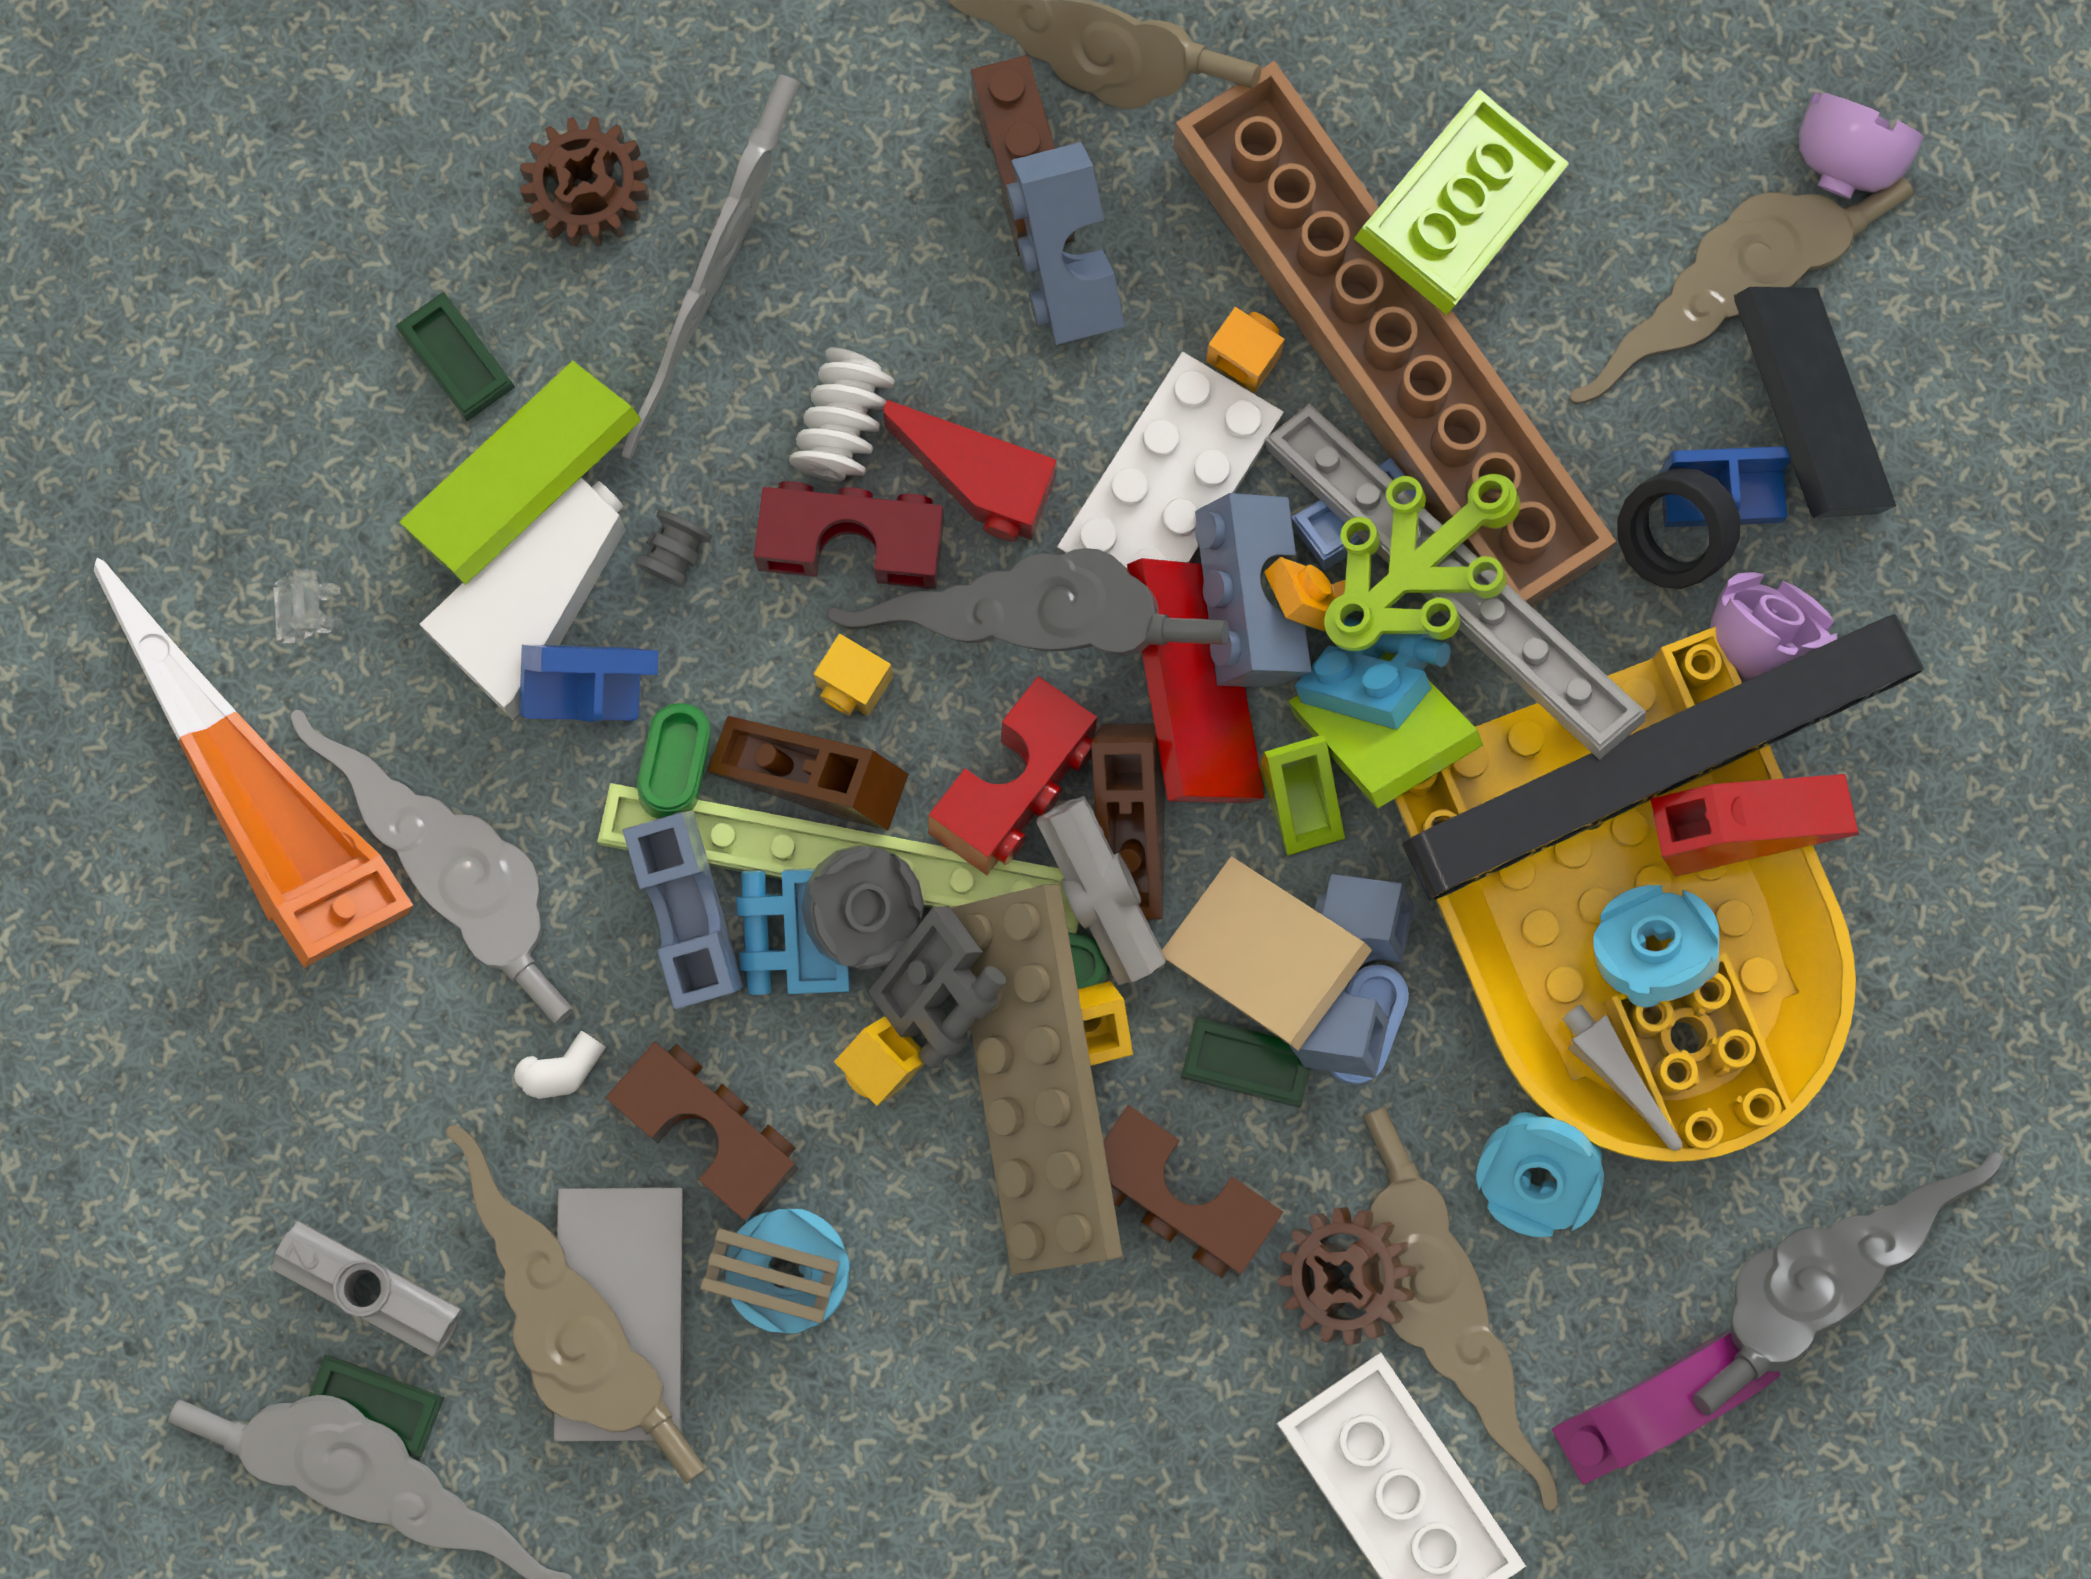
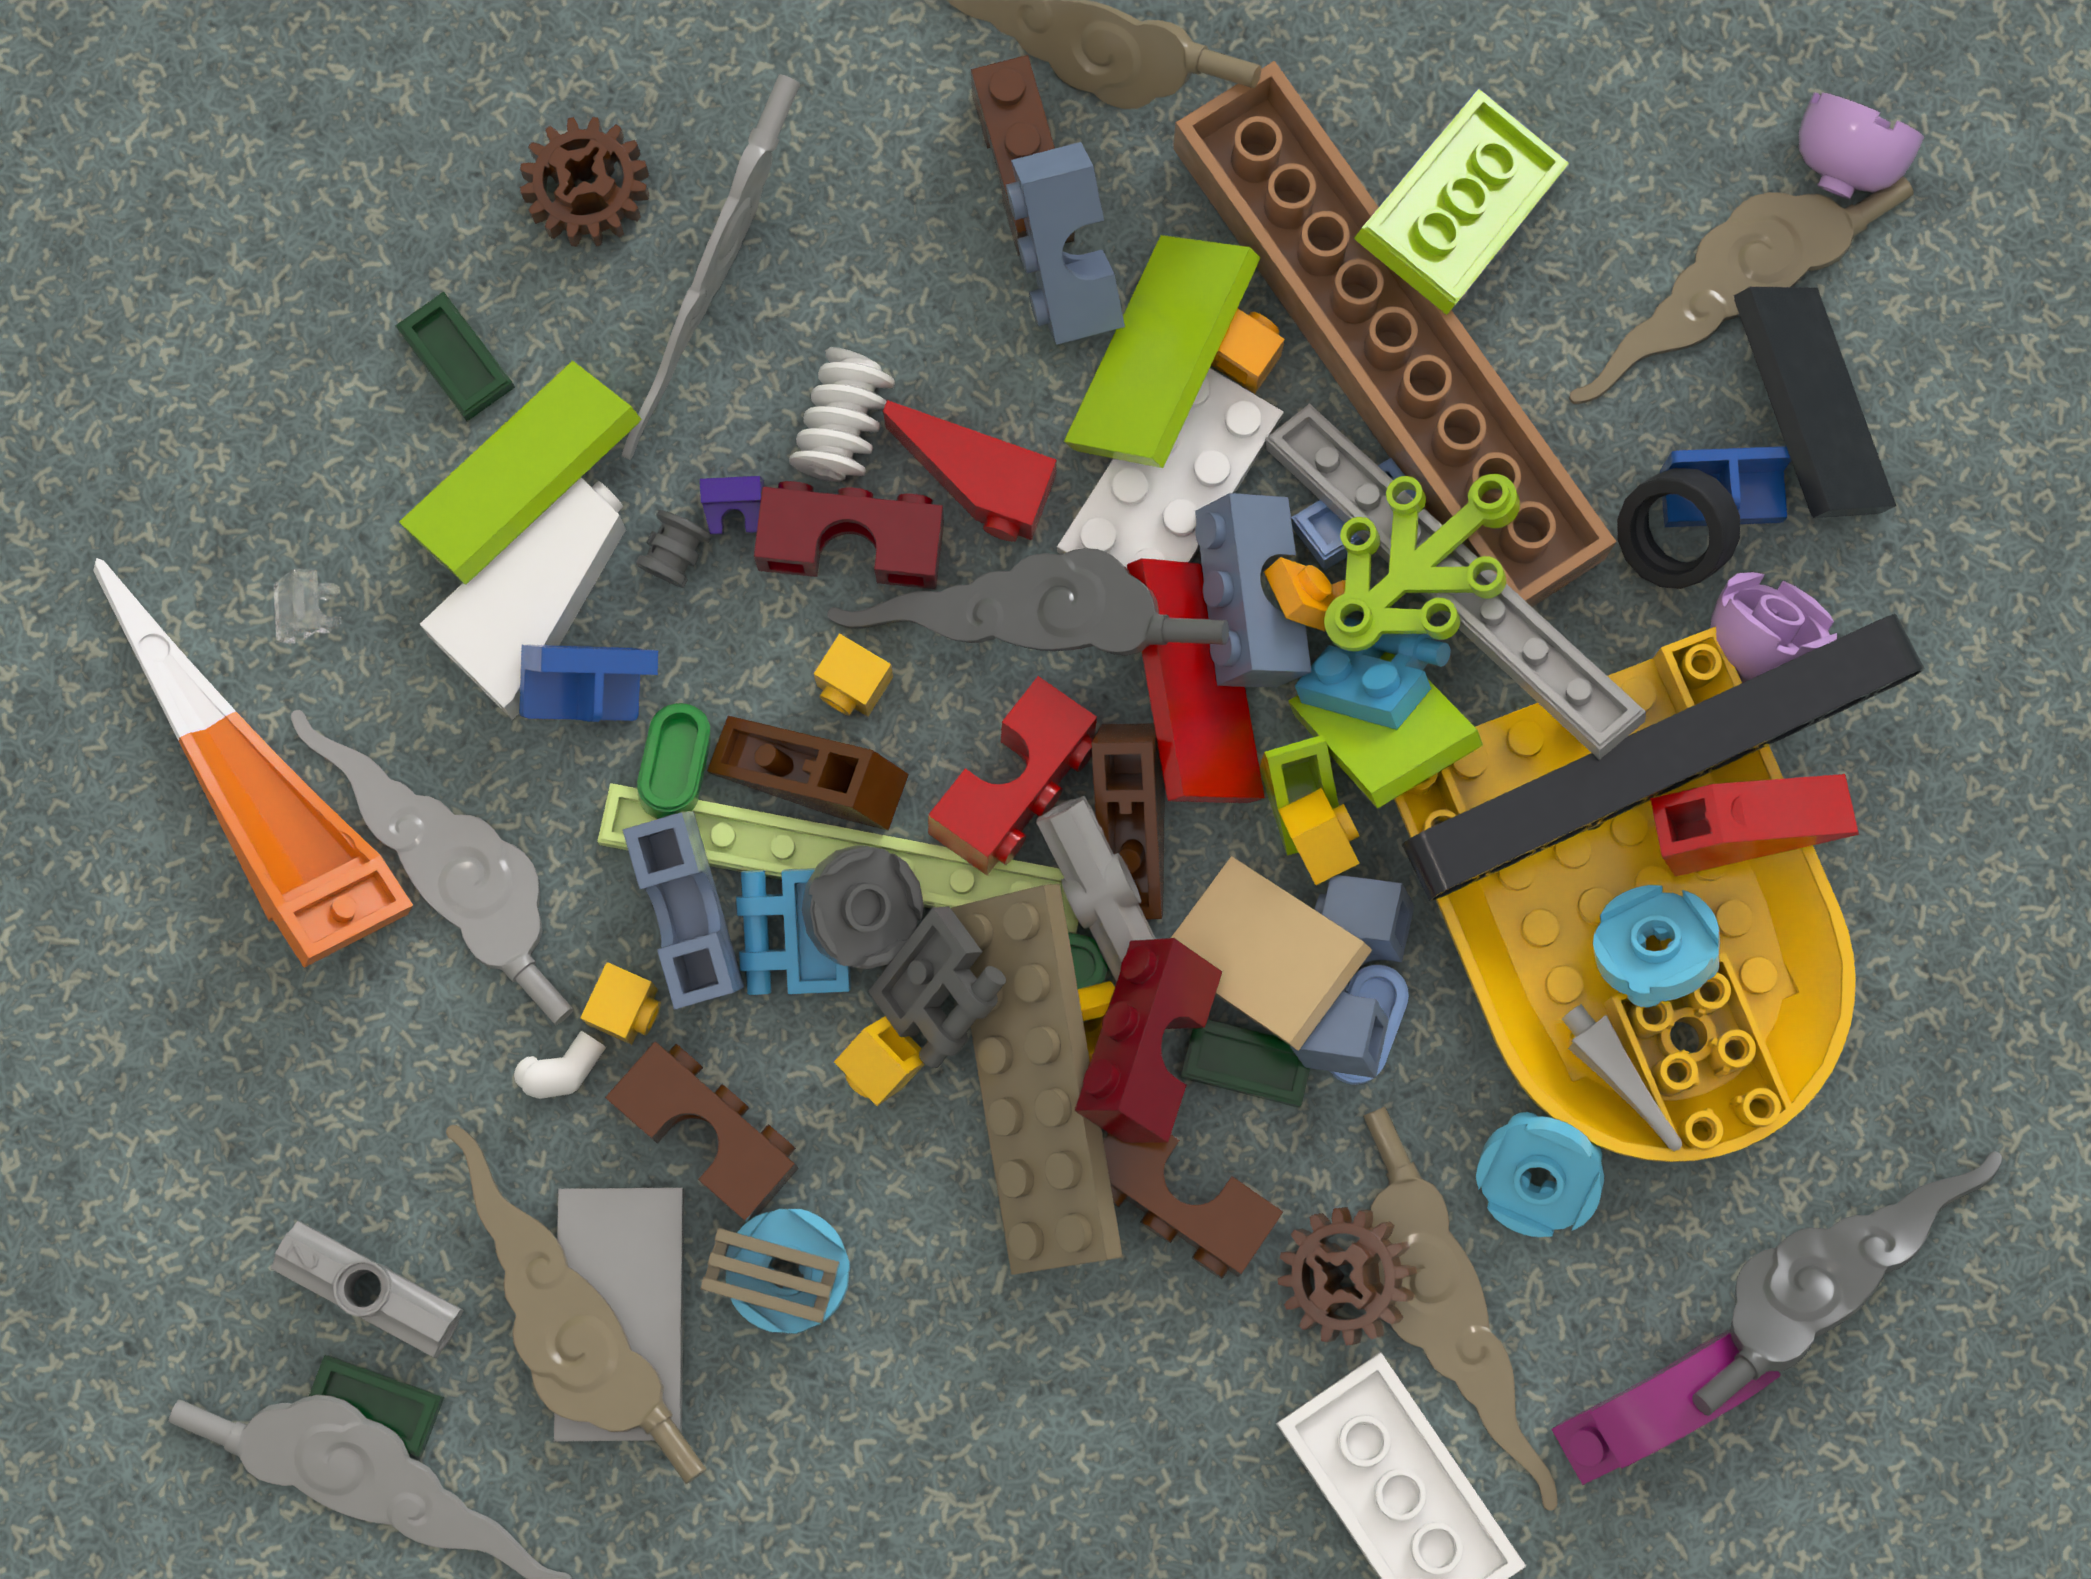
(622, 1004): none -> yellow plate
(730, 494): none -> dark purple tile
(1127, 1081): none -> dark red arch
(1162, 351): none -> lime tile
(1321, 835): none -> yellow plate

